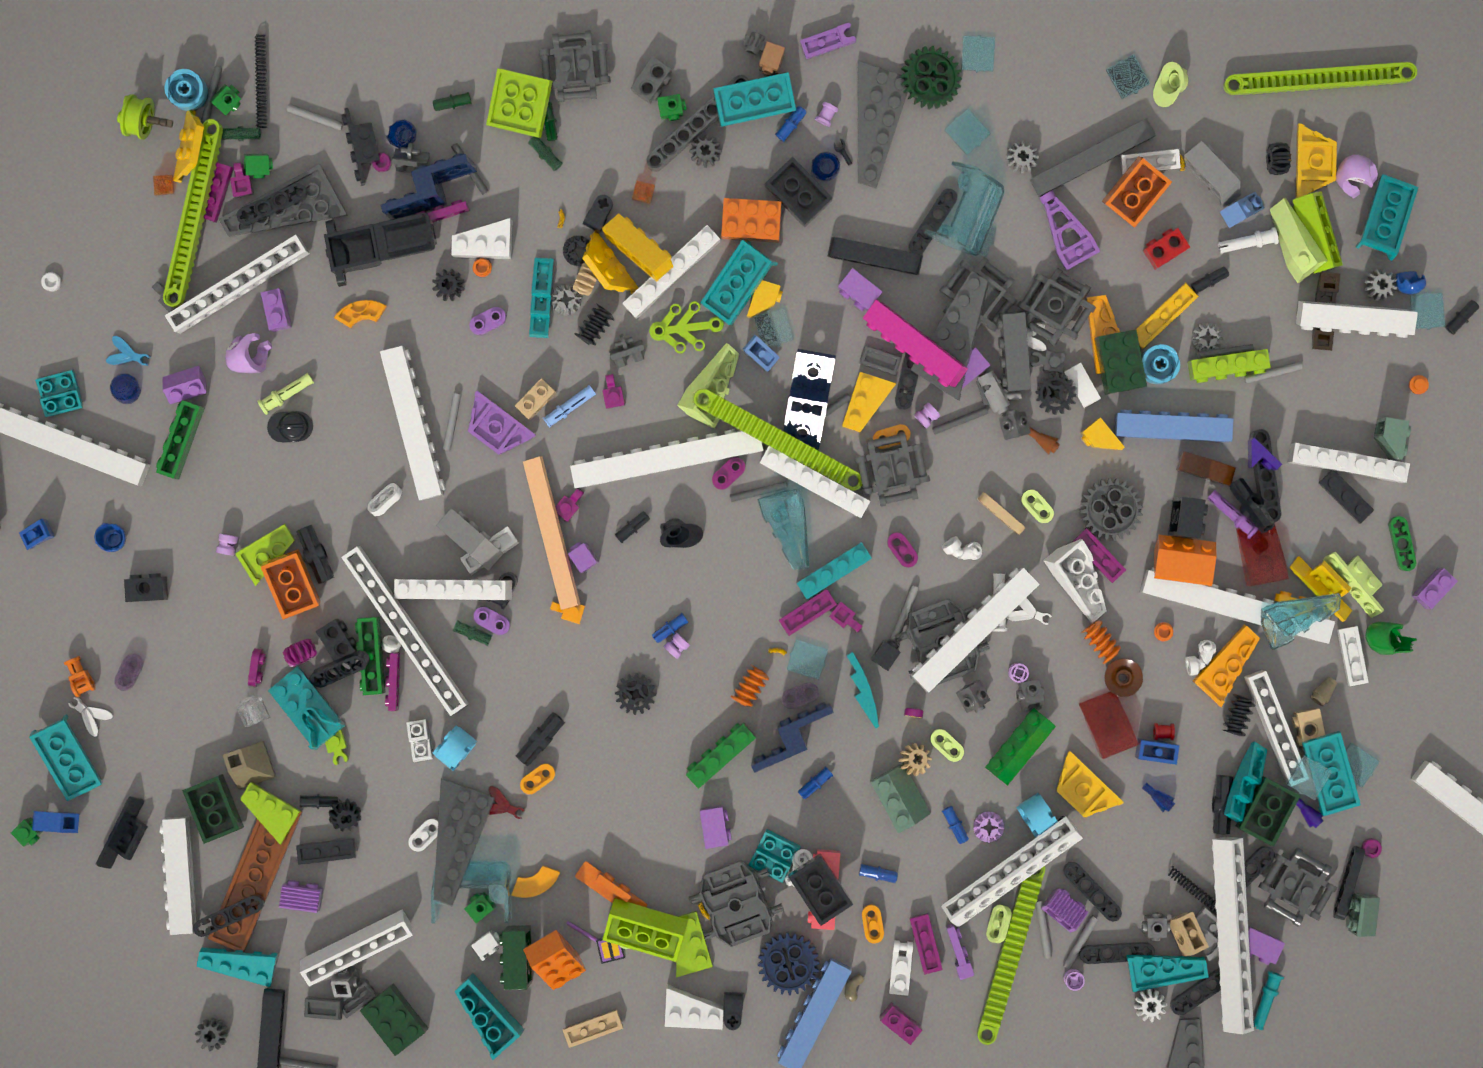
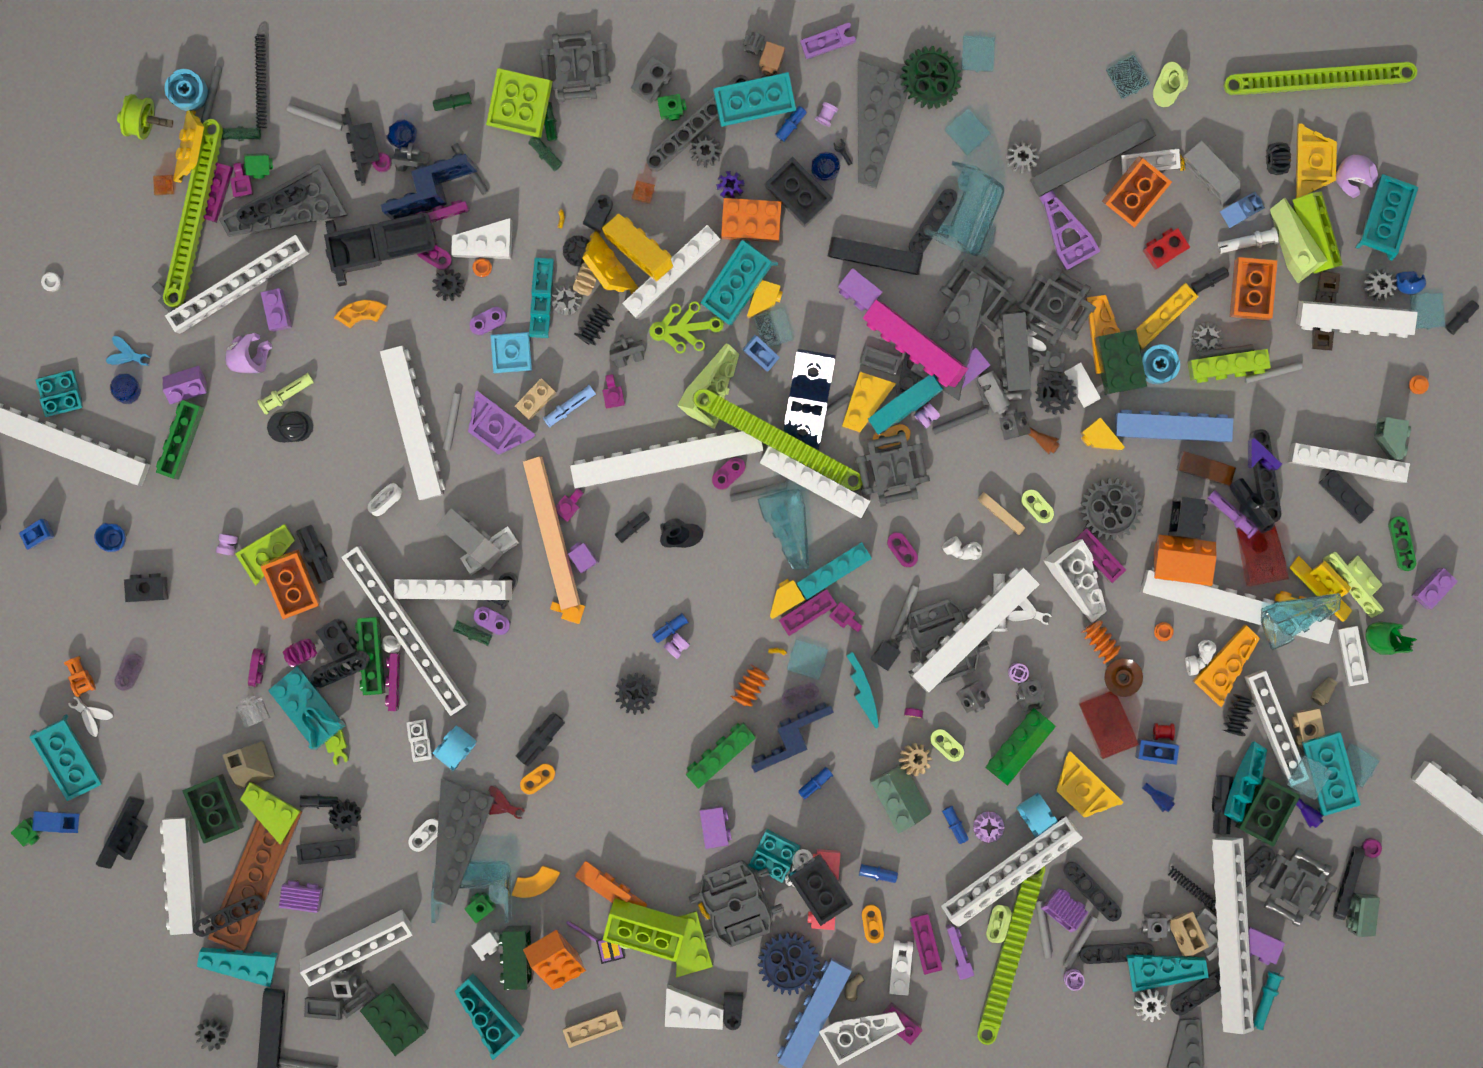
(226, 99): green brick -> none
(434, 256): none -> magenta plate
(511, 352): none -> medium azure tile
(733, 179): none -> dark purple piece
(785, 598): none -> yellow slope
(854, 1036): none -> white wedge
(905, 404): none -> teal slope
(1253, 288): none -> orange brick

